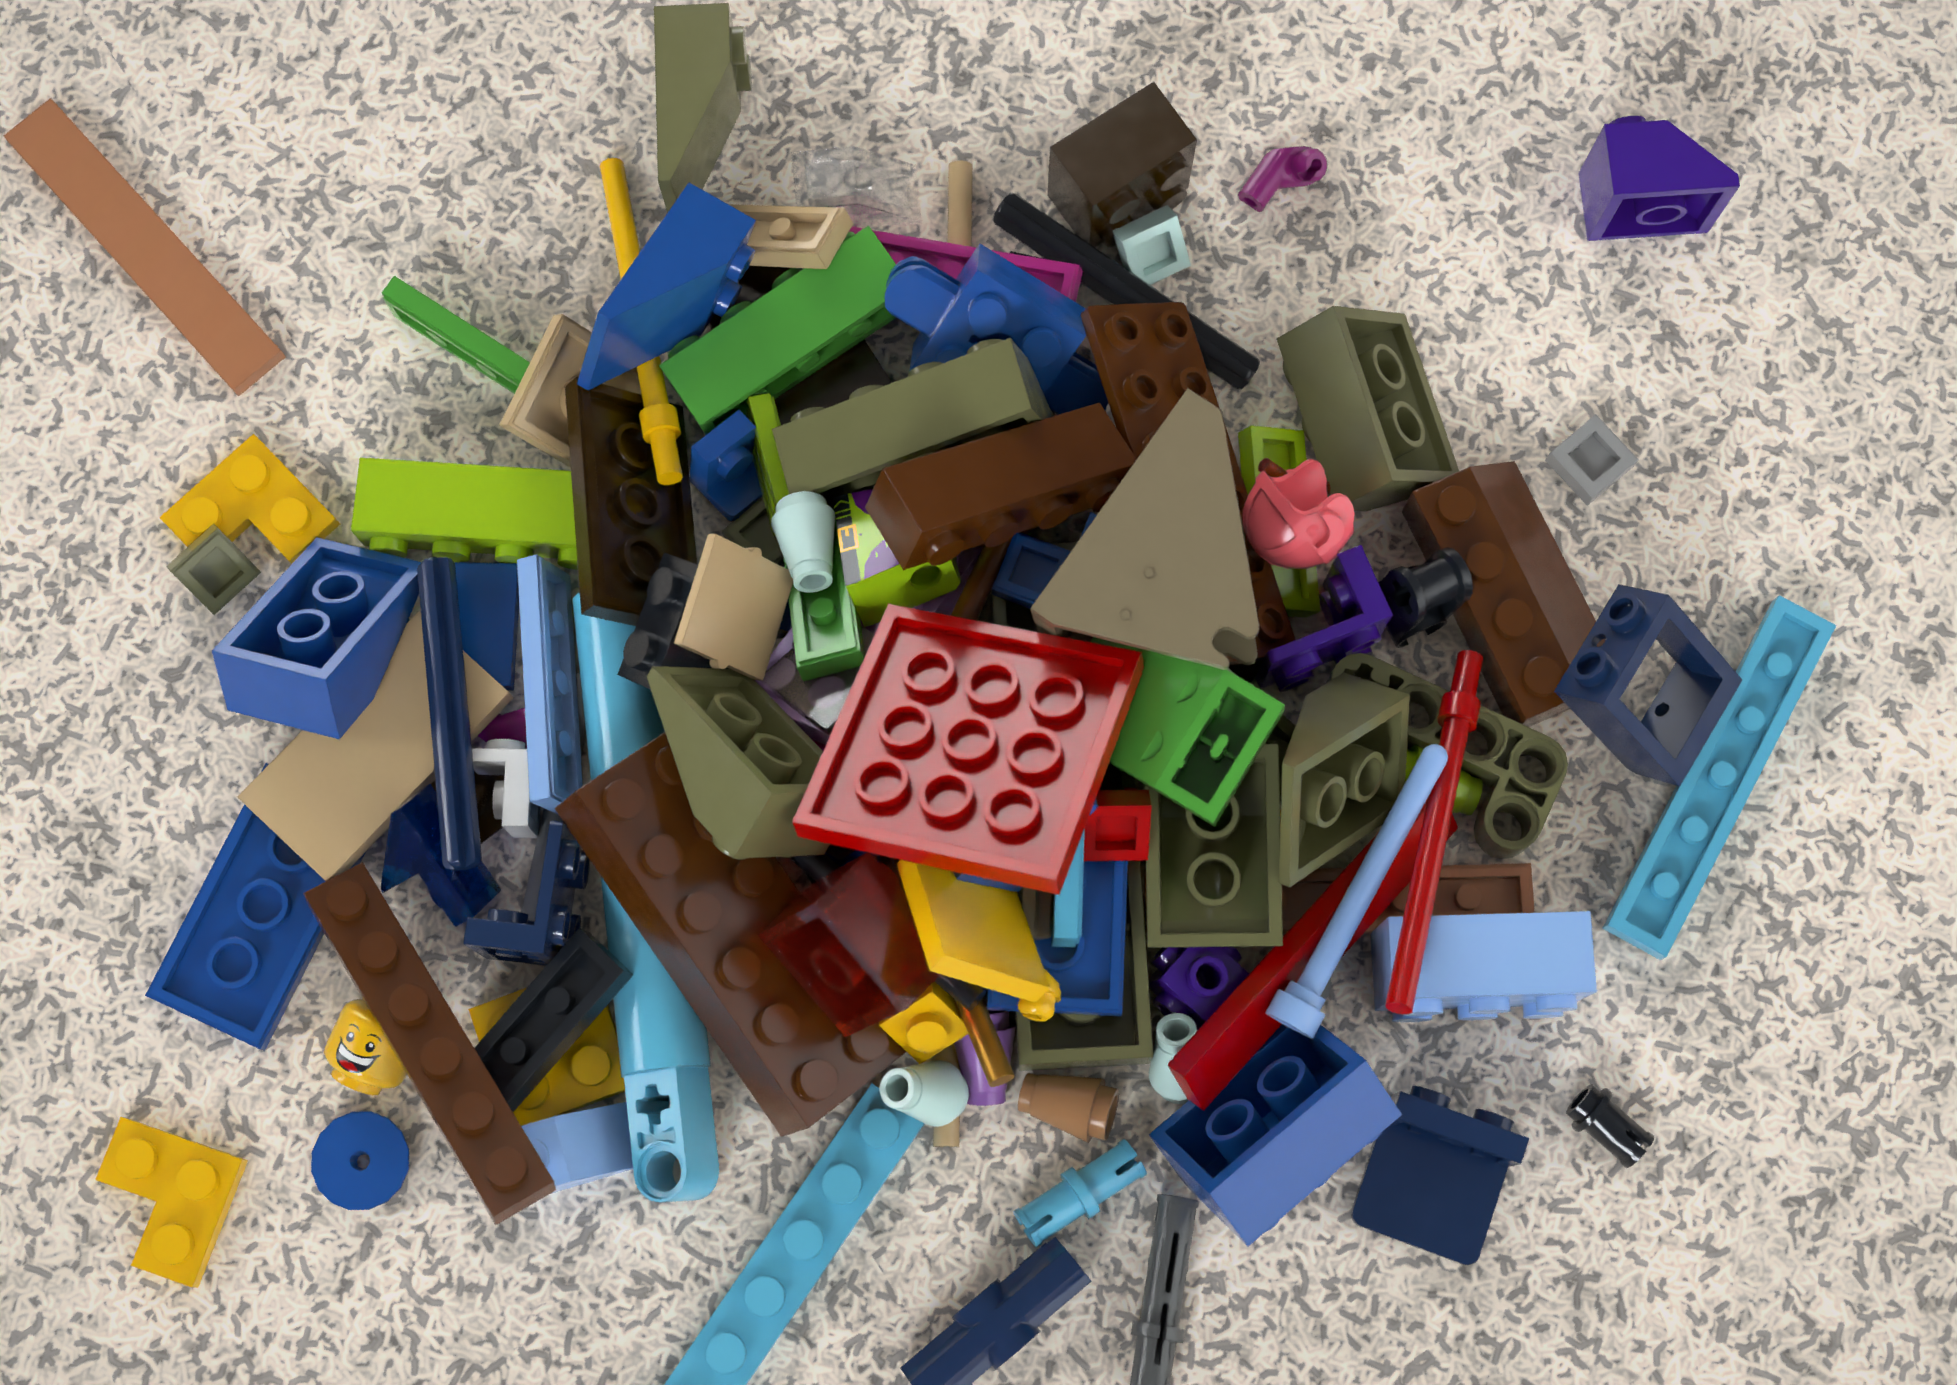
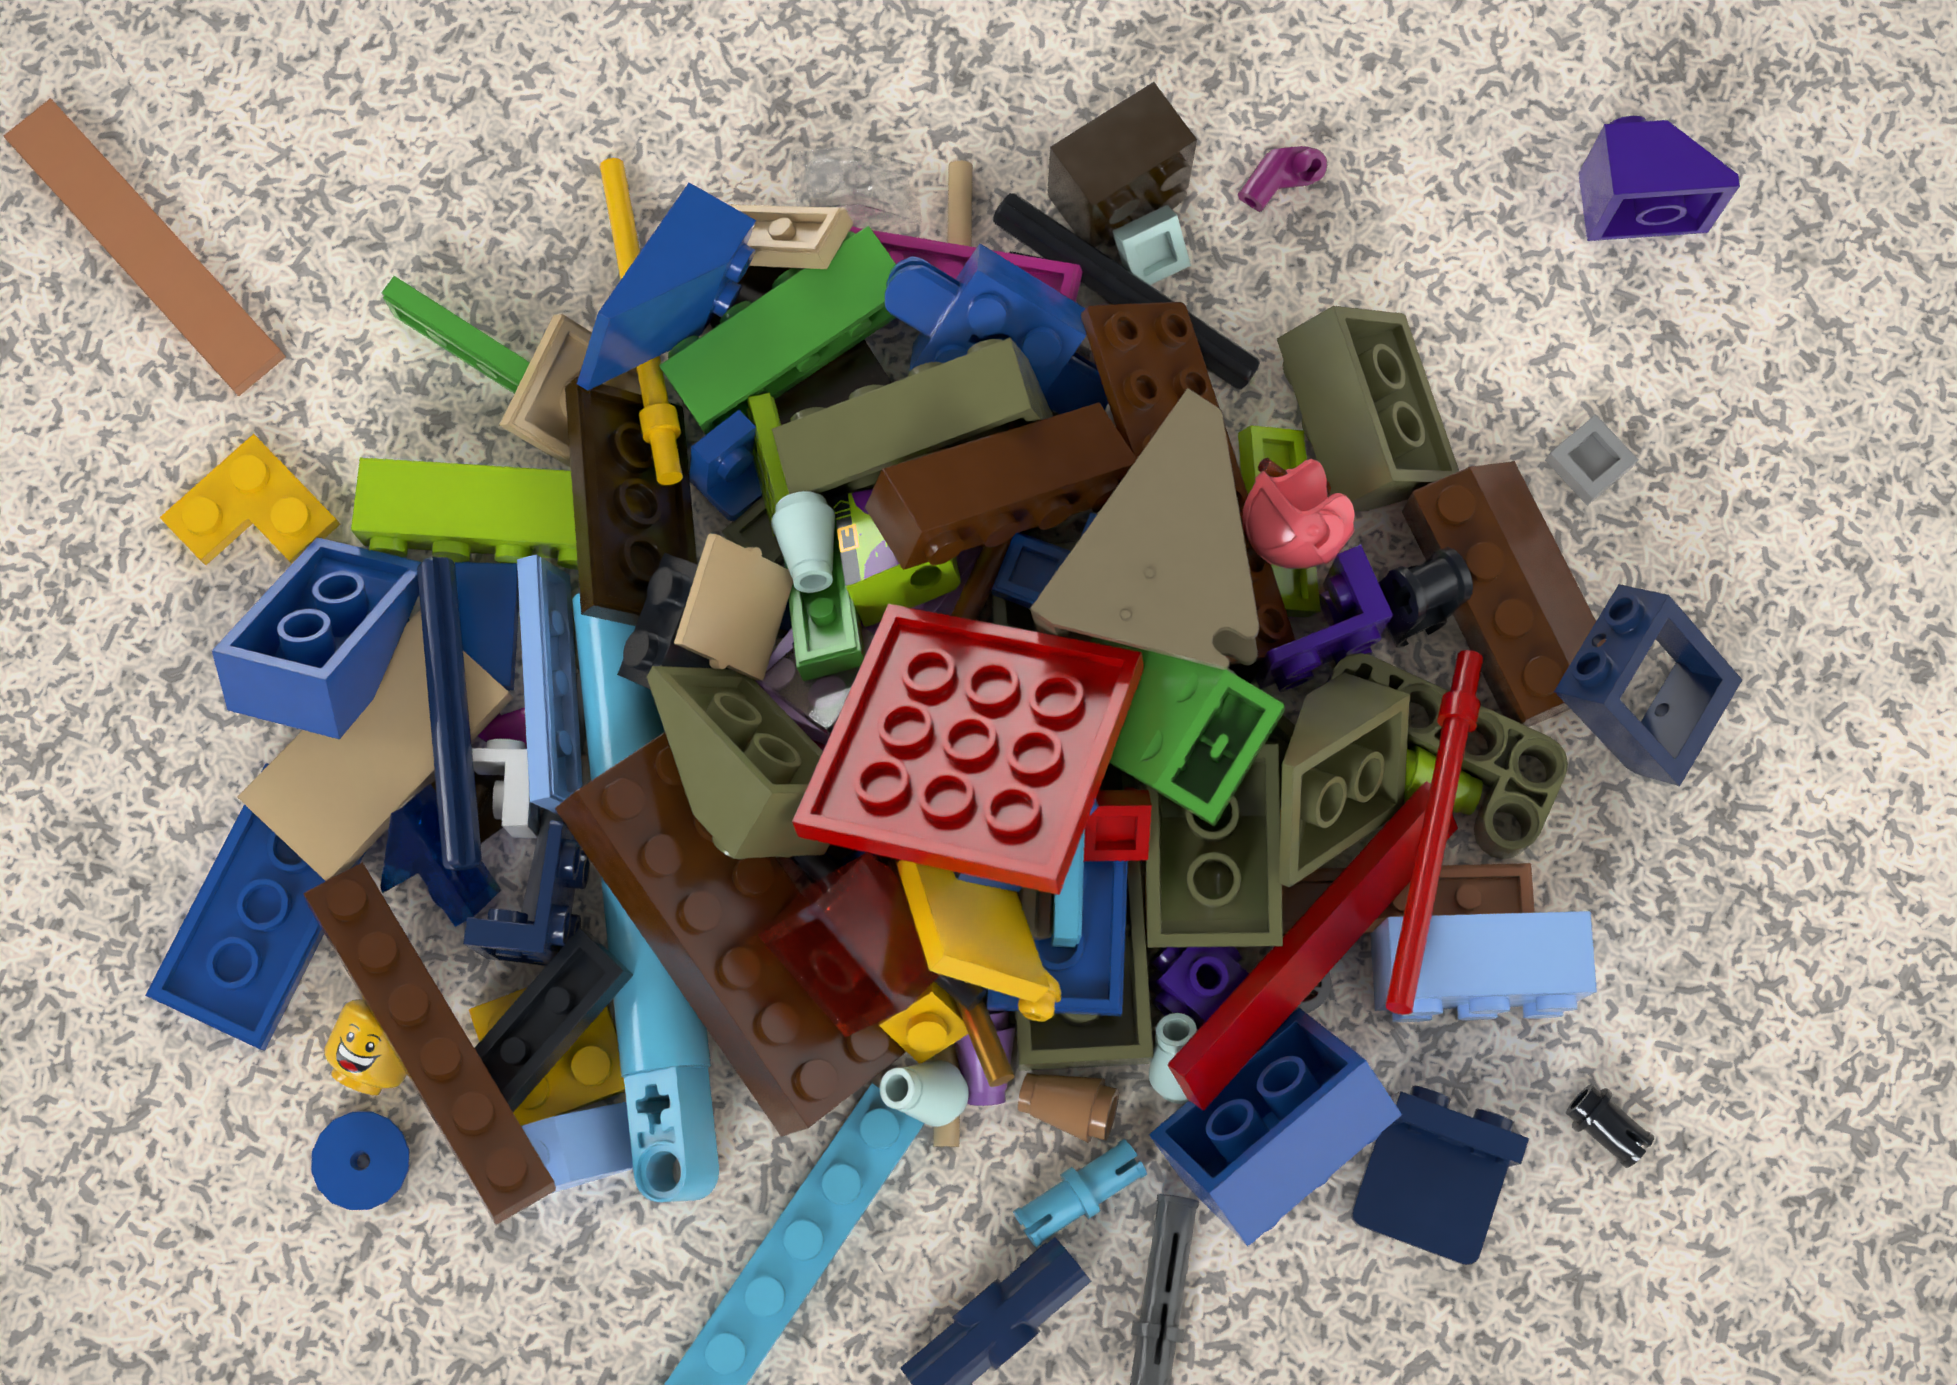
(190, 1190): yellow plate -> none
(213, 569): olive tile -> none
(698, 90): olive slope -> none
(1302, 1001): light blue piece -> none
(1720, 780): medium azure plate -> none

